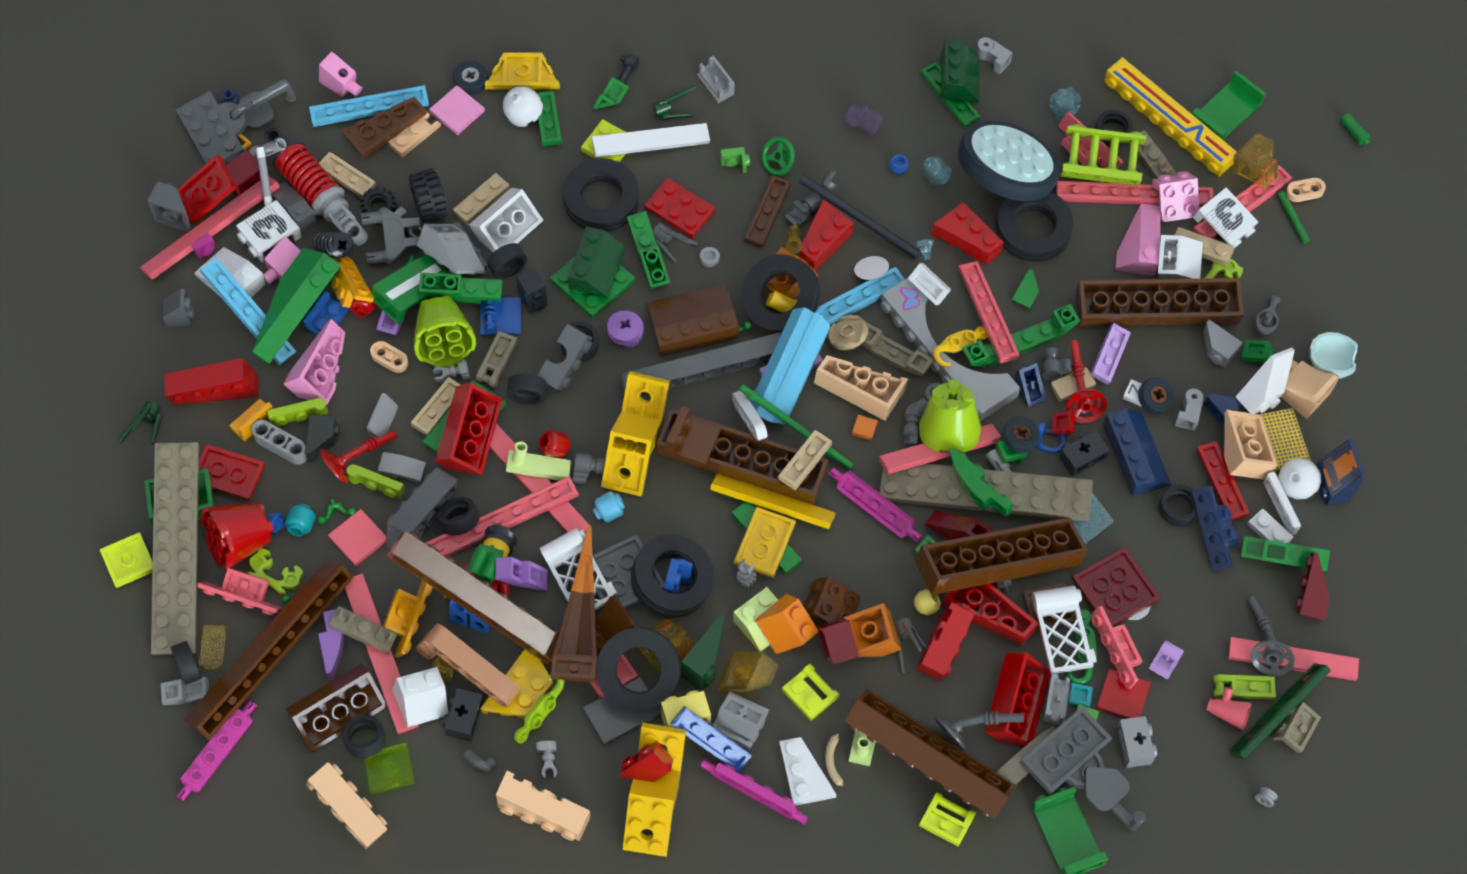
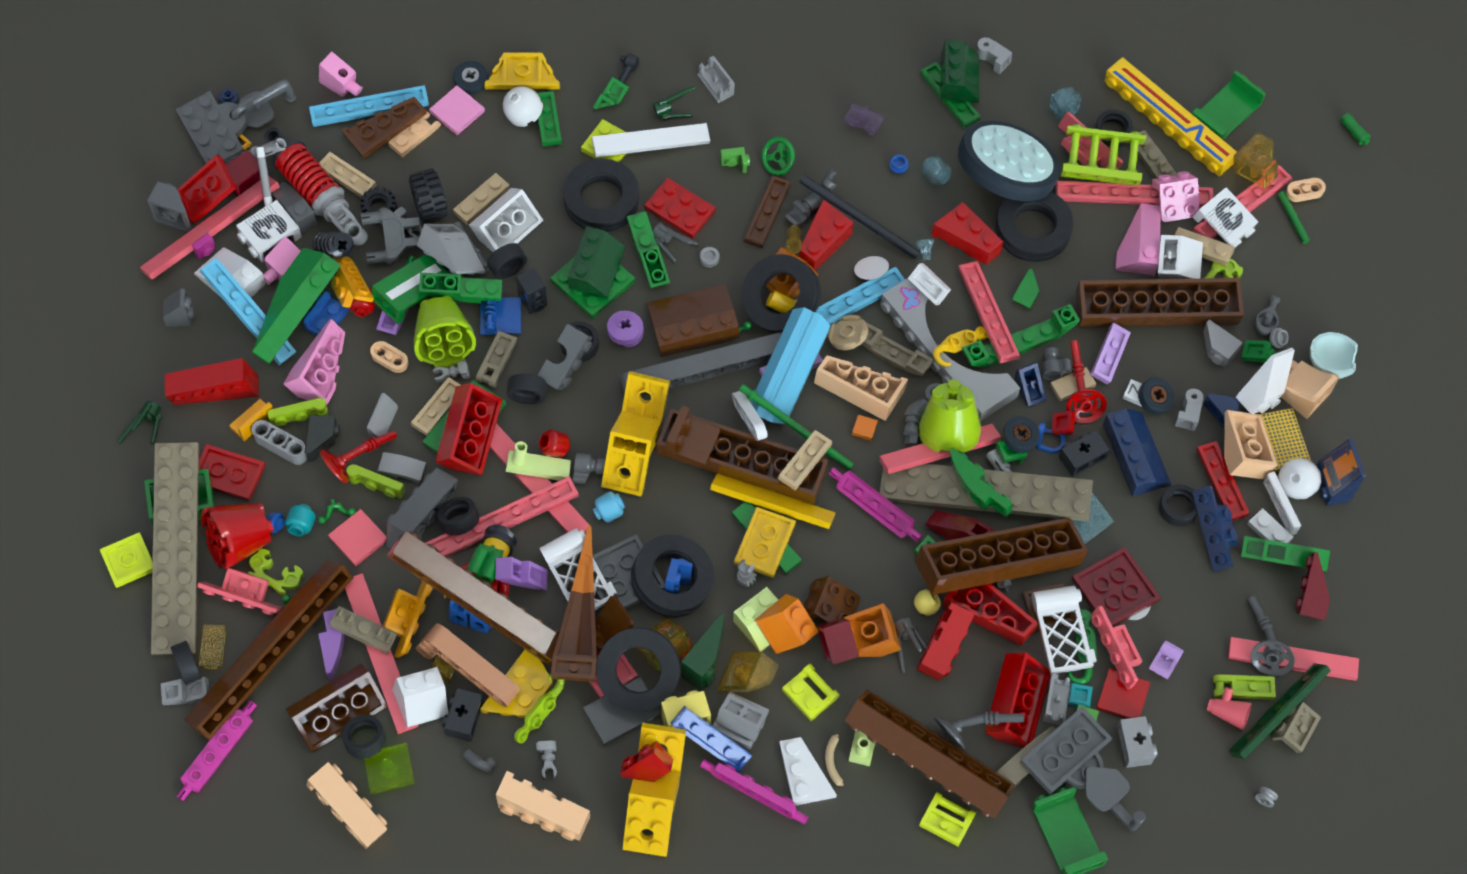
(1279, 337): none -> light grey plate

